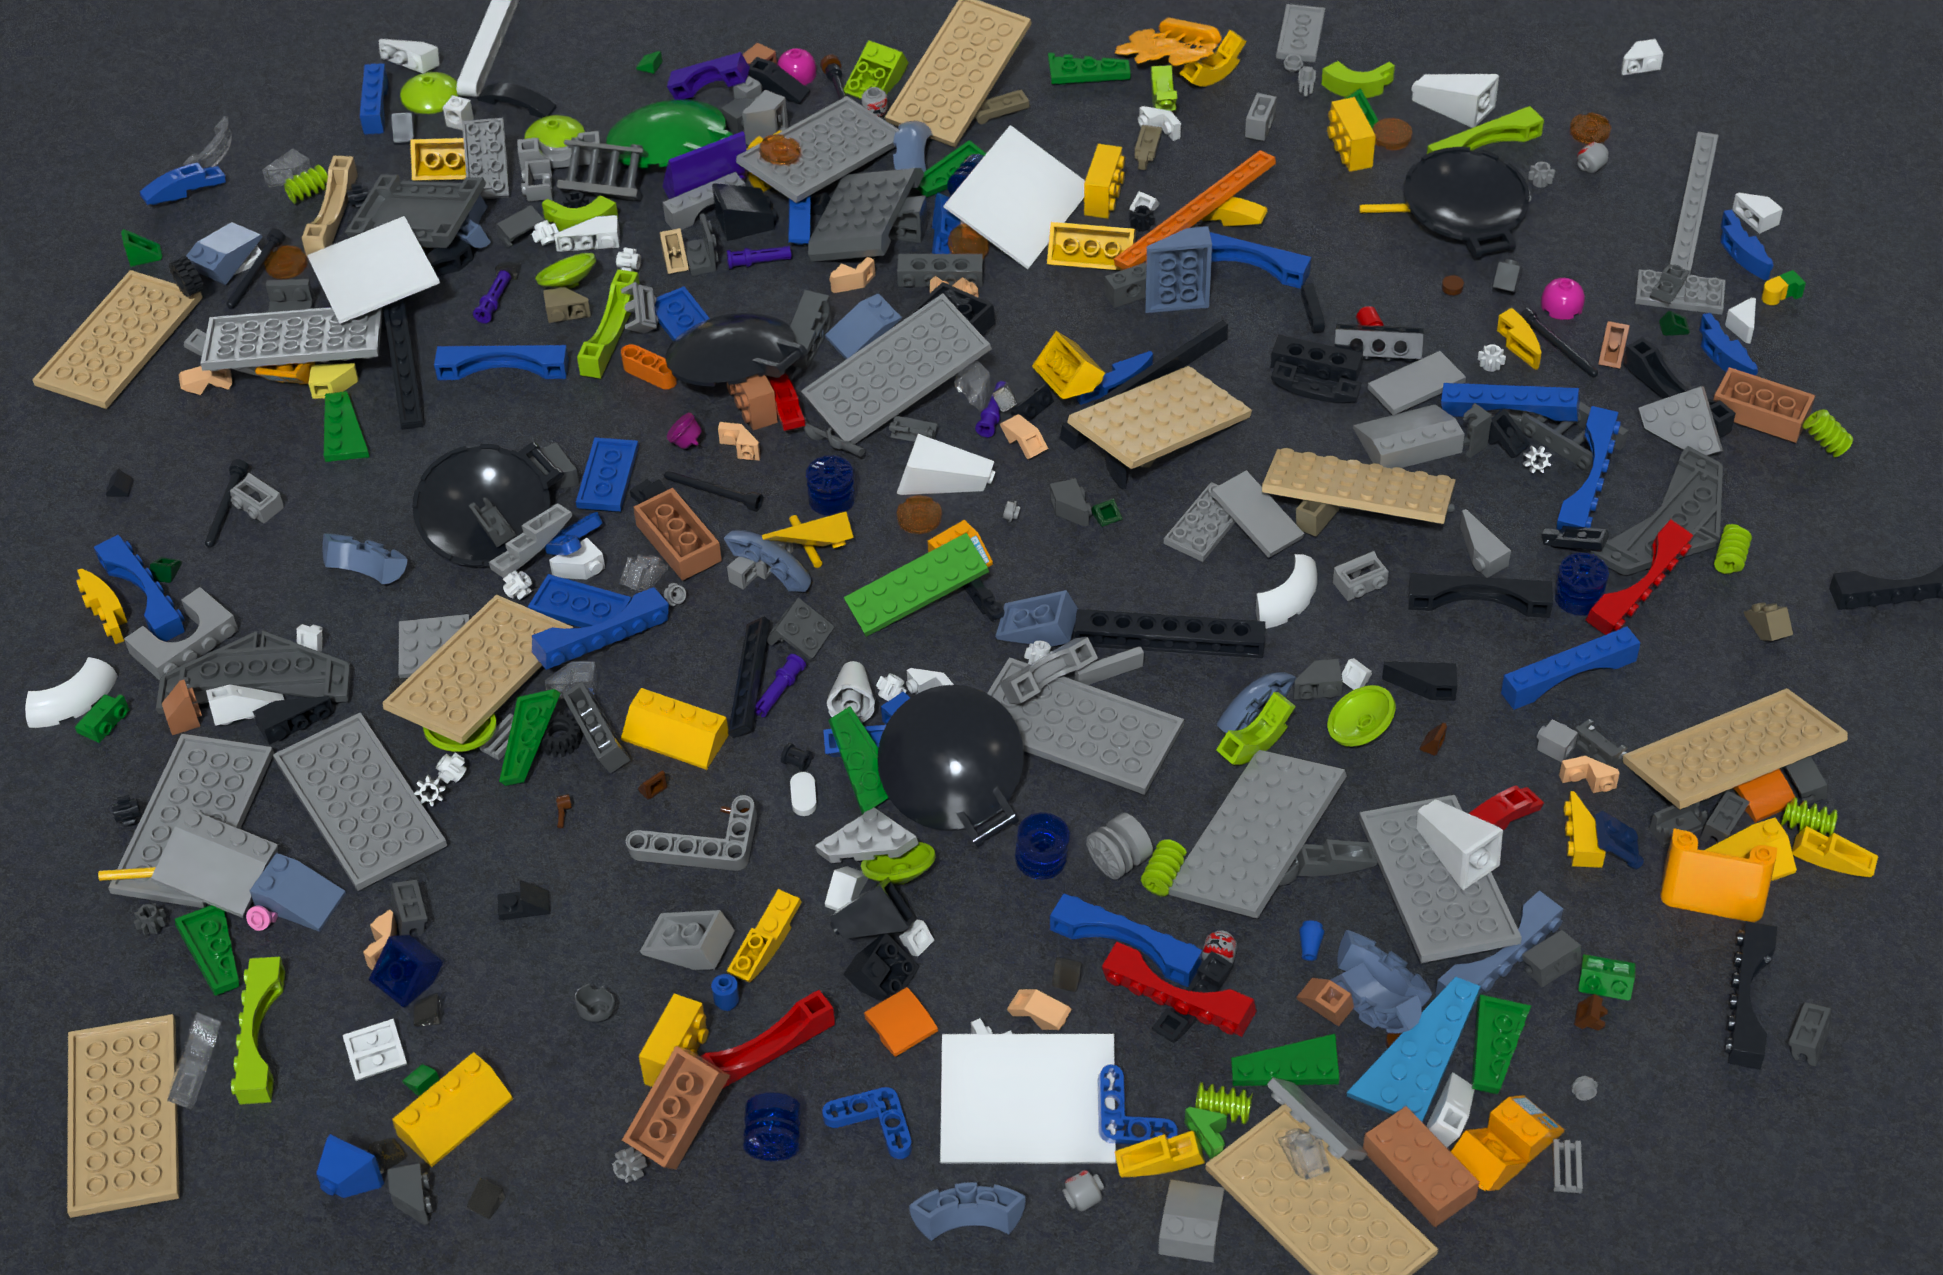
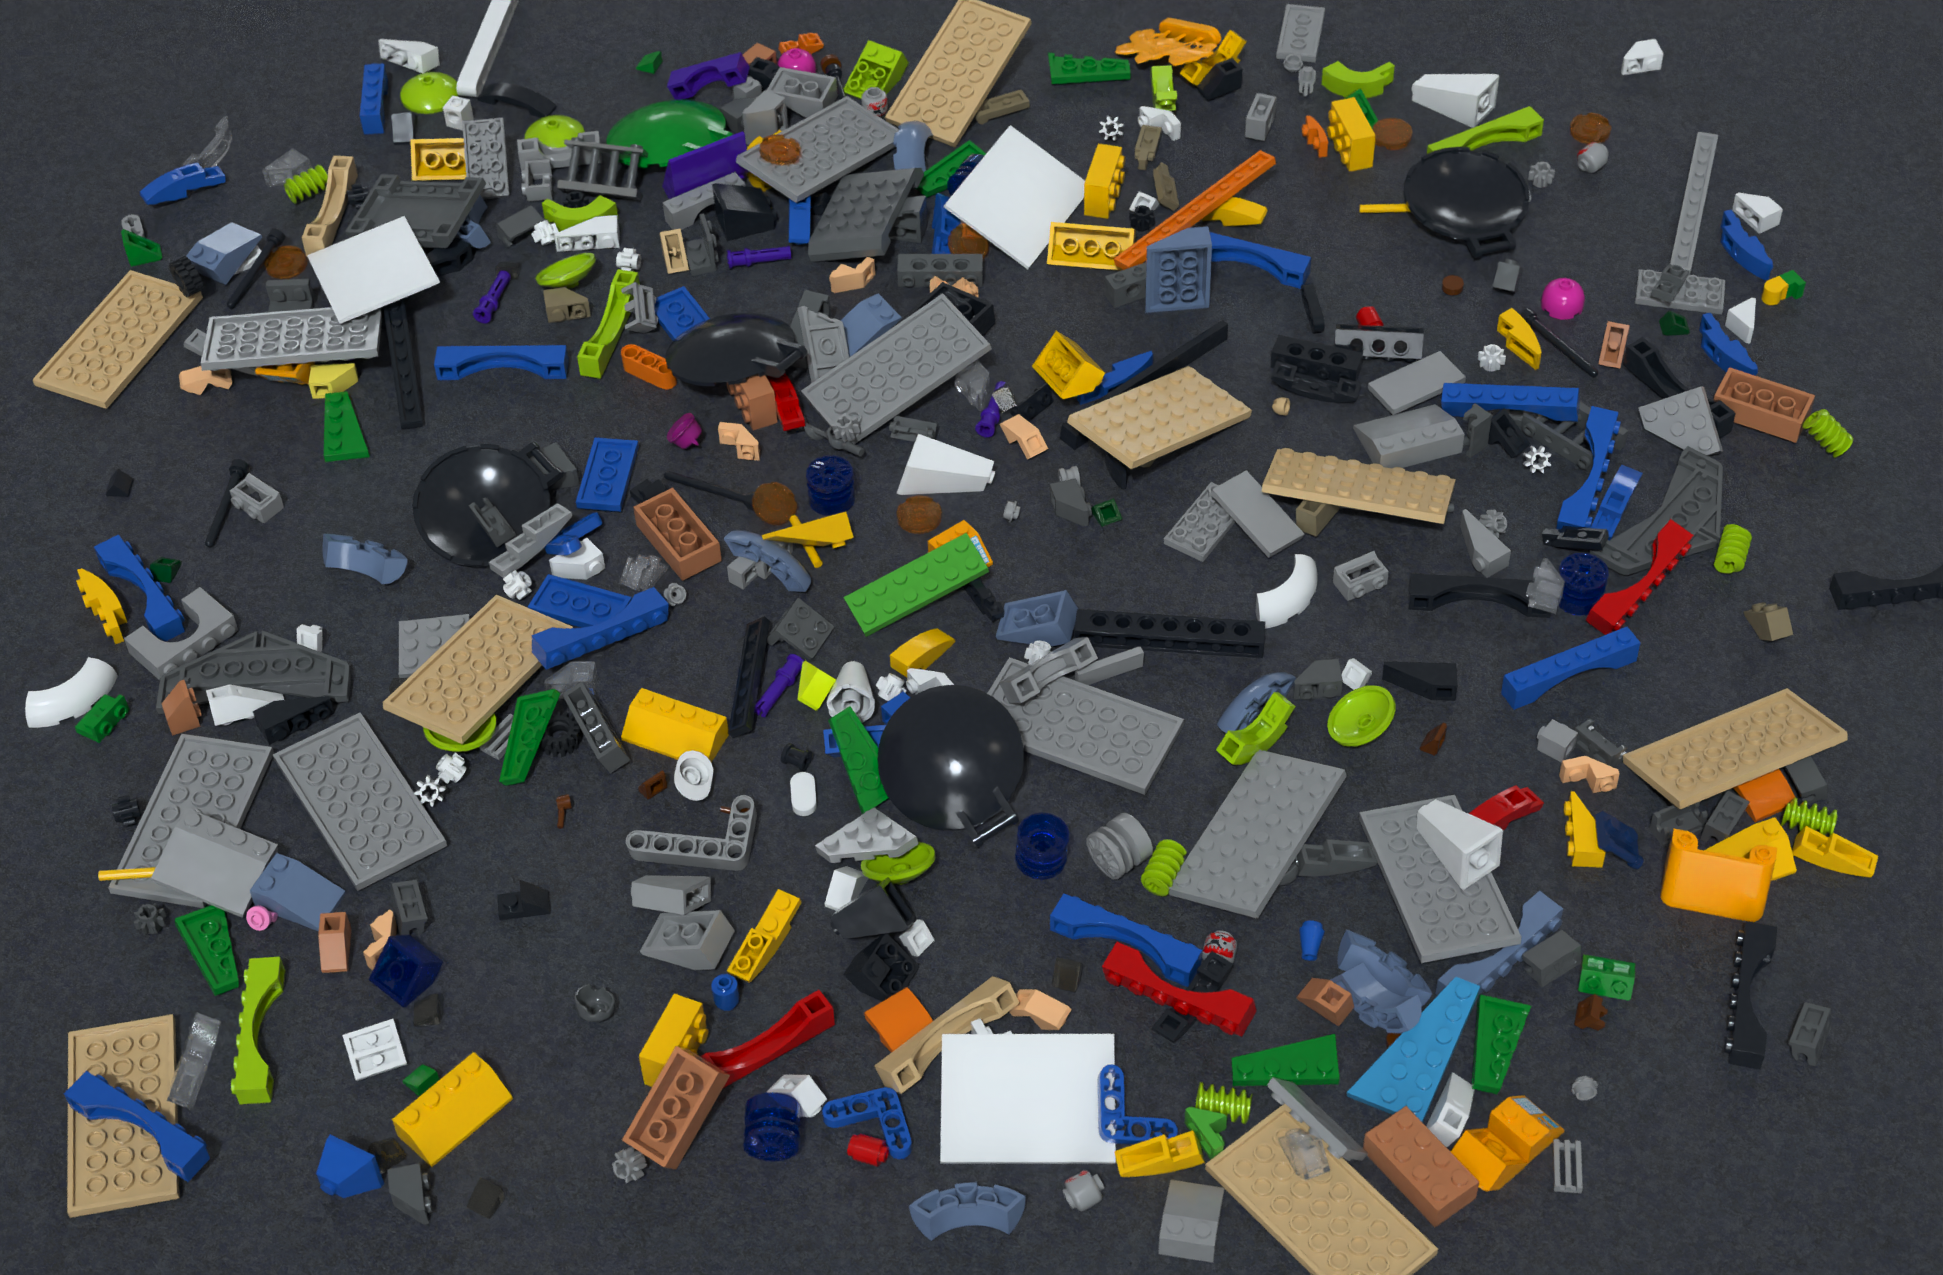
(98, 1100): none -> blue arch
(130, 220): none -> light grey beam
(334, 942): none -> nougat slope
(671, 893): none -> light grey slope
(693, 775): none -> white piece
(774, 503): none -> clear orange tile
(803, 1090): none -> white slope
(804, 90): none -> light grey slope
(808, 42): none -> orange slope
(814, 685): none -> neon yellow slope
(823, 340): none -> light grey wing
(846, 428): none -> light grey gear
(868, 1149): none -> red brick
(910, 1060): none -> tan arch
(920, 651): none -> yellow slope
(1068, 474): none -> light grey wheel
(1106, 130): none -> white gear
(1165, 187): none -> dark tan hinge
(1221, 79): none -> black slope
(1281, 406): none -> tan hinge
(1315, 135): none -> orange slope
(1494, 522): none -> light grey gear
(1547, 588): none -> clear slope
(1616, 499): none -> blue slope

